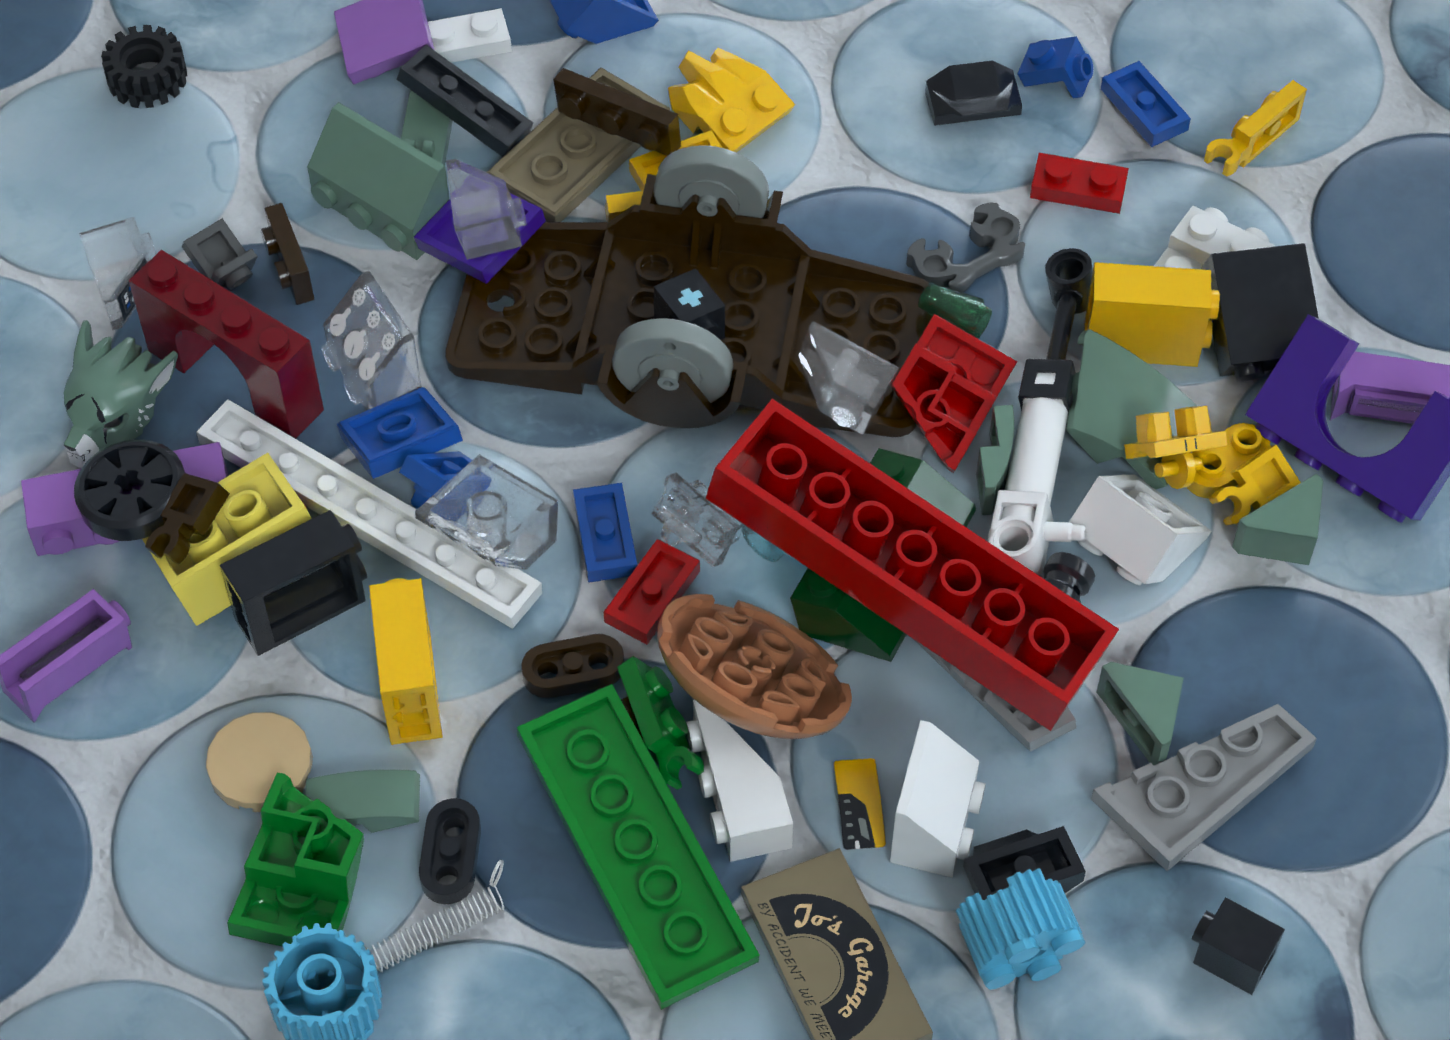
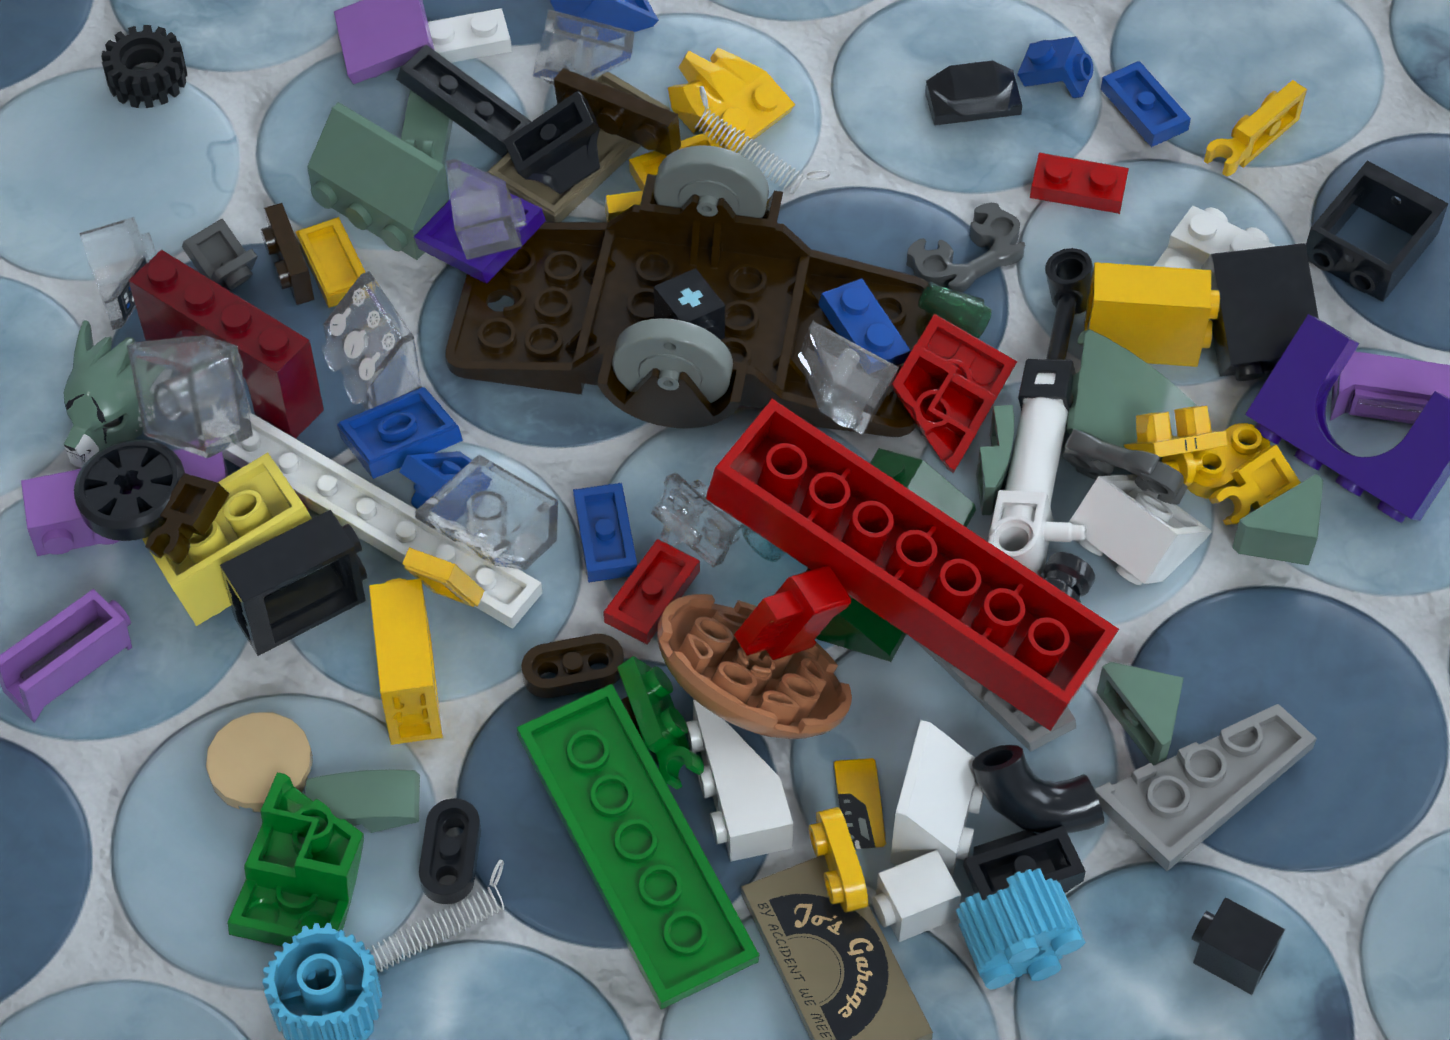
(191, 393): none -> clear slope
(330, 258): none -> yellow tile
(443, 577): none -> yellow tile
(558, 145): none -> black slope
(580, 47): none -> clear slope
(705, 103): none -> white piece
(794, 614): none -> red piece
(845, 877): none -> yellow plate
(863, 321): none -> blue plate
(916, 896): none -> white brick
(1031, 801): none -> black cylinder
(1099, 458): none -> dark grey helmet
(1375, 192): none -> black window

